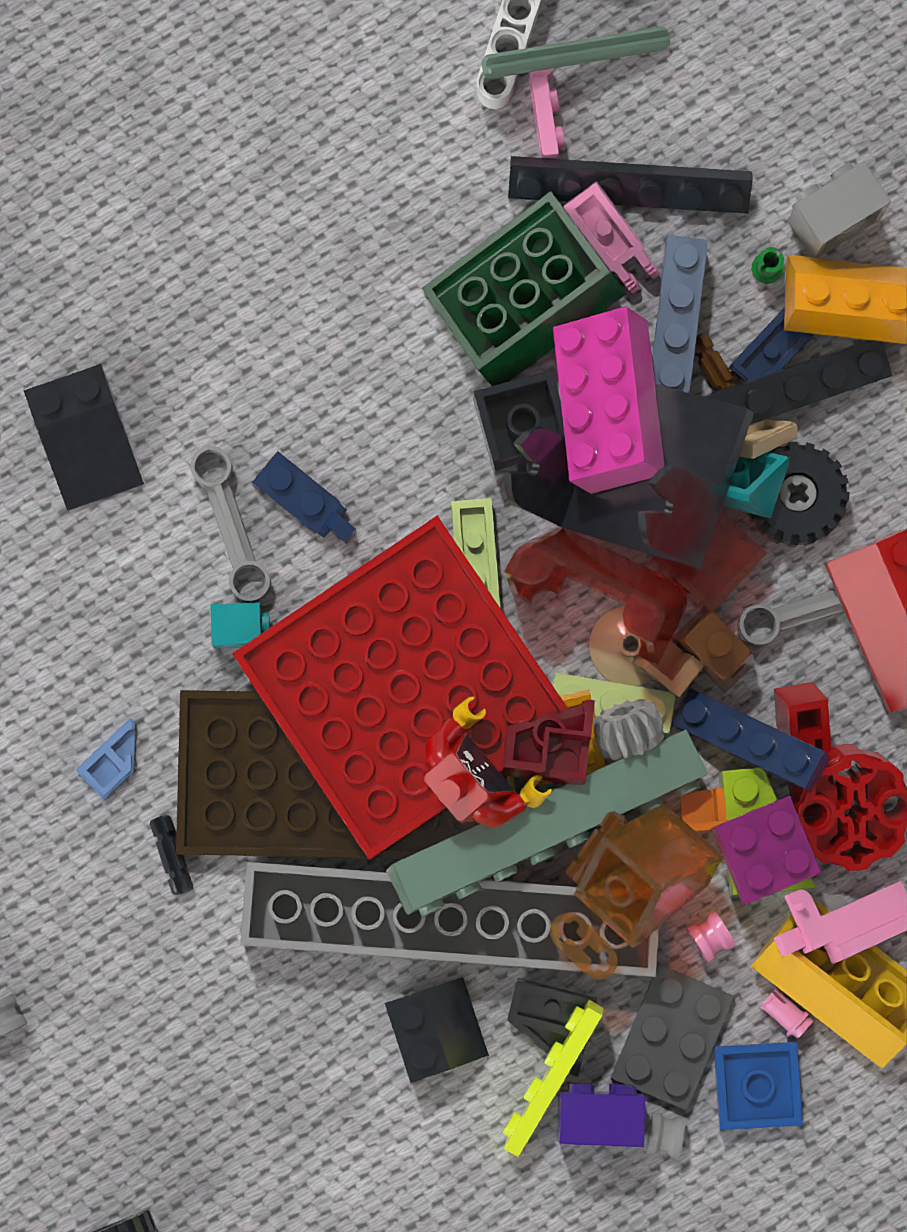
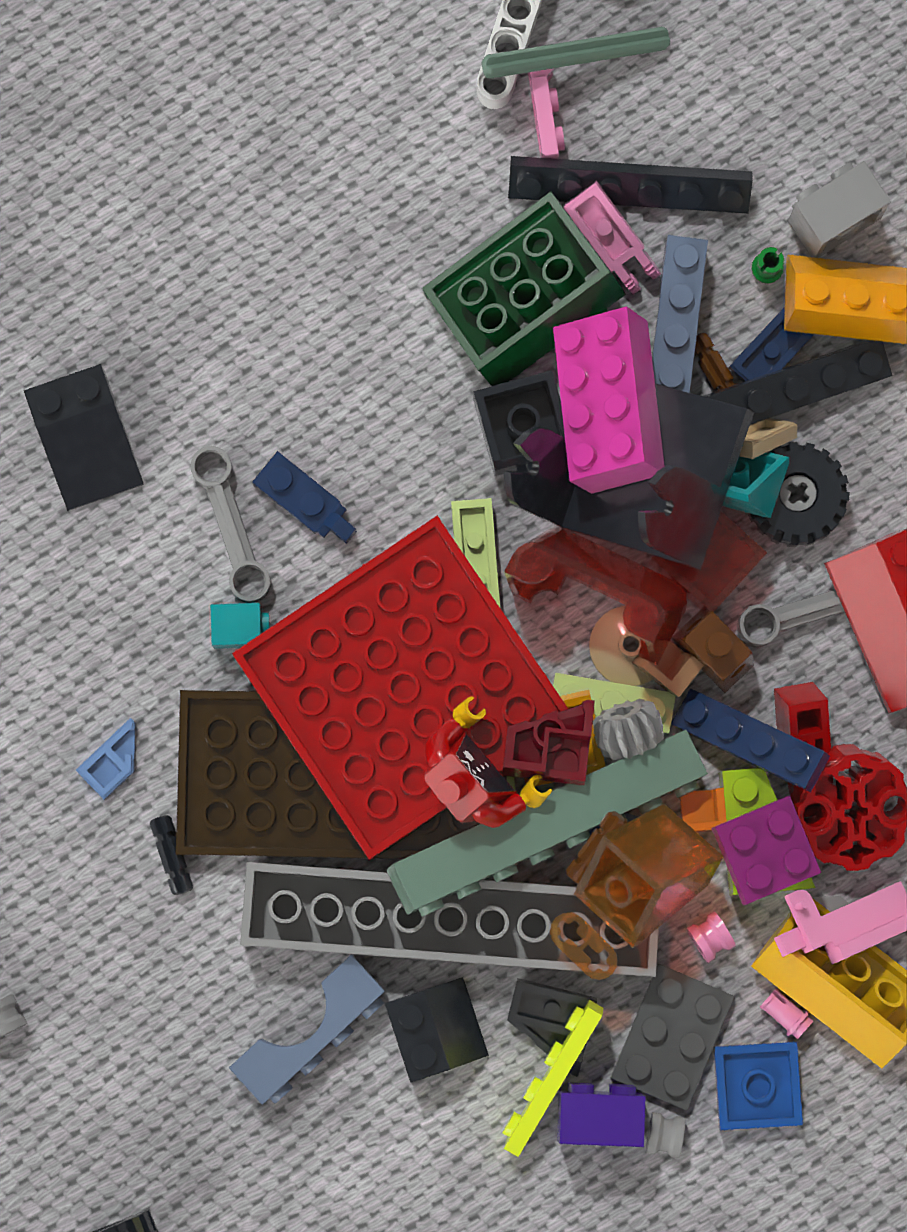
(269, 1066): none -> sand blue arch

